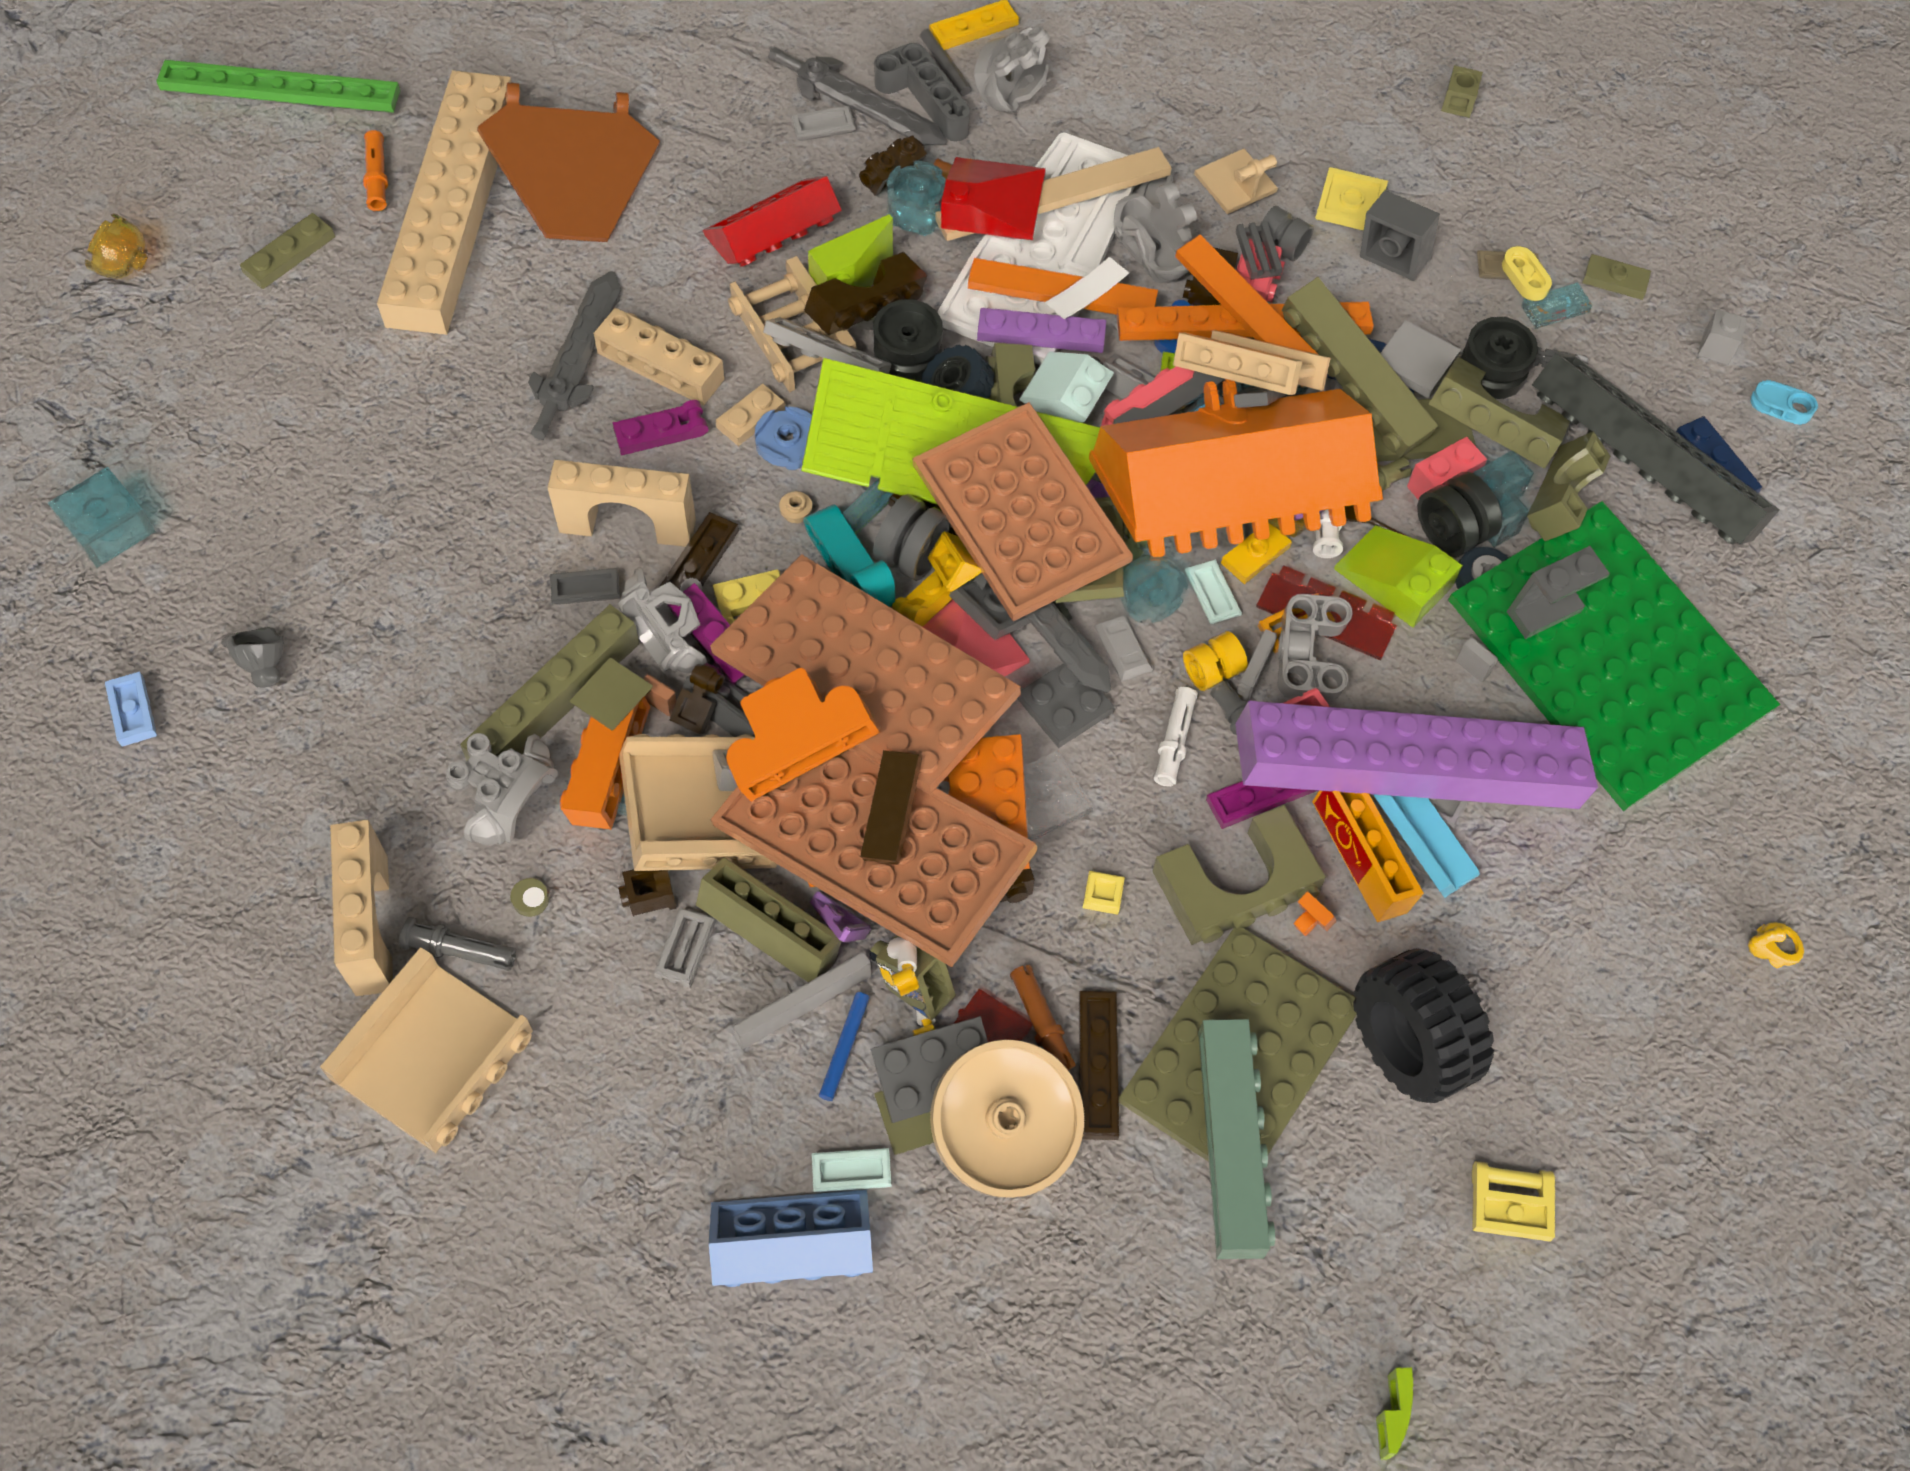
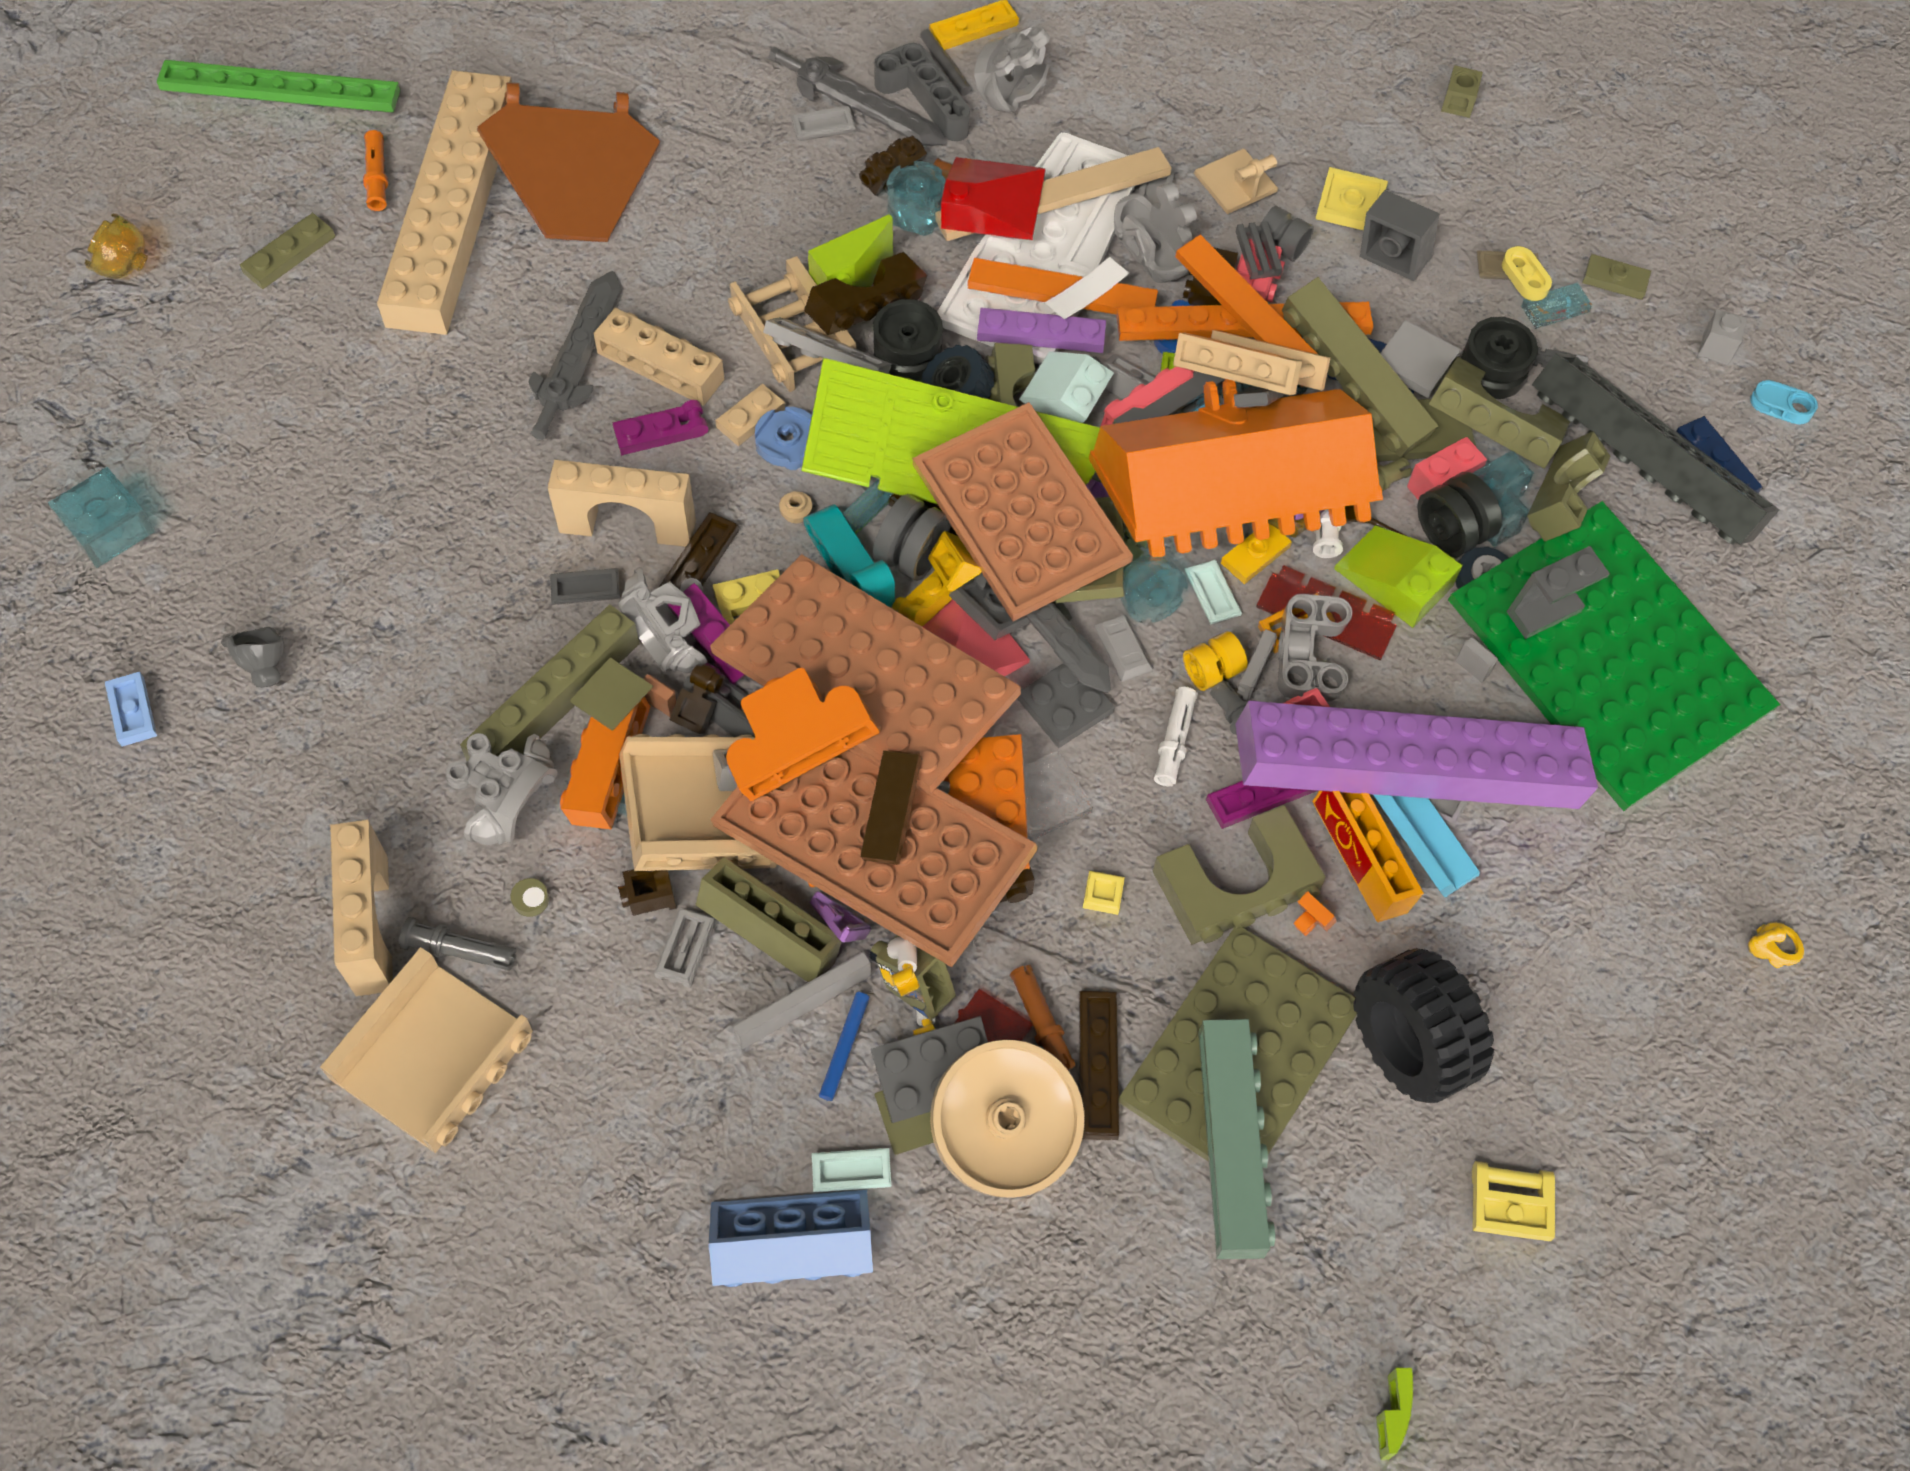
(774, 220): red slope -> none

